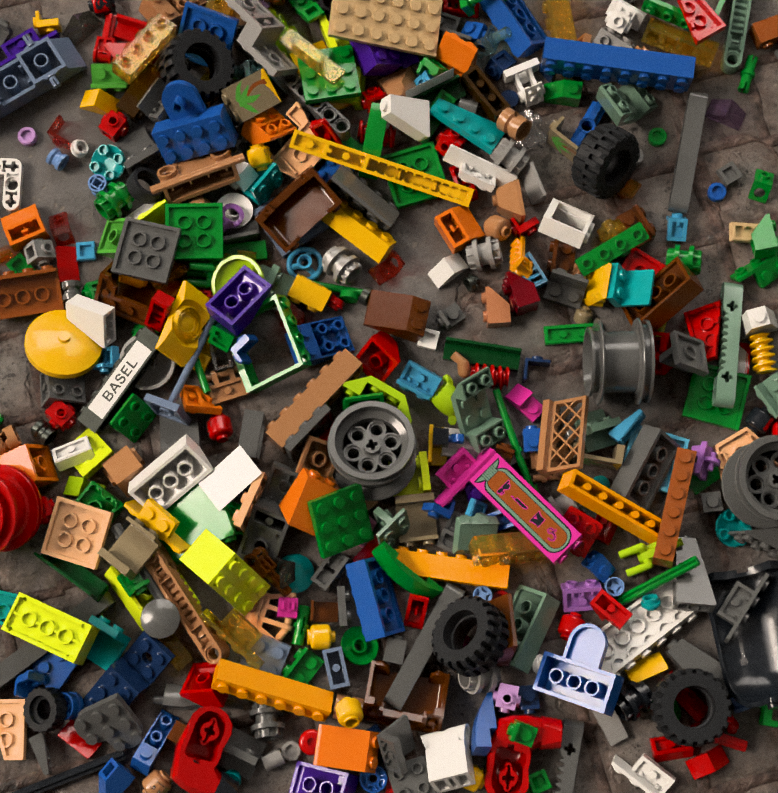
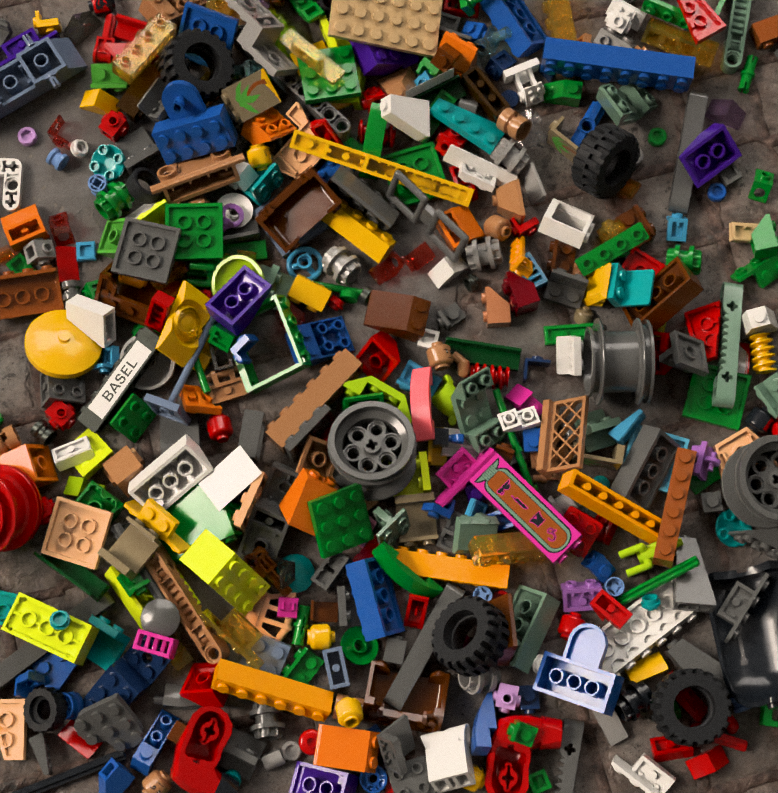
(59, 620): none -> teal plate
(171, 649): none -> dark pink slope
(419, 257): none -> clear red bracket
(421, 404): none -> coral slope
(427, 215): none -> dark grey bar
(439, 356): none -> medium nougat head
(445, 57): none -> reddish brown brick
(519, 420): none -> white slope
(569, 355): none -> white bracket
(709, 154): none -> dark purple slope

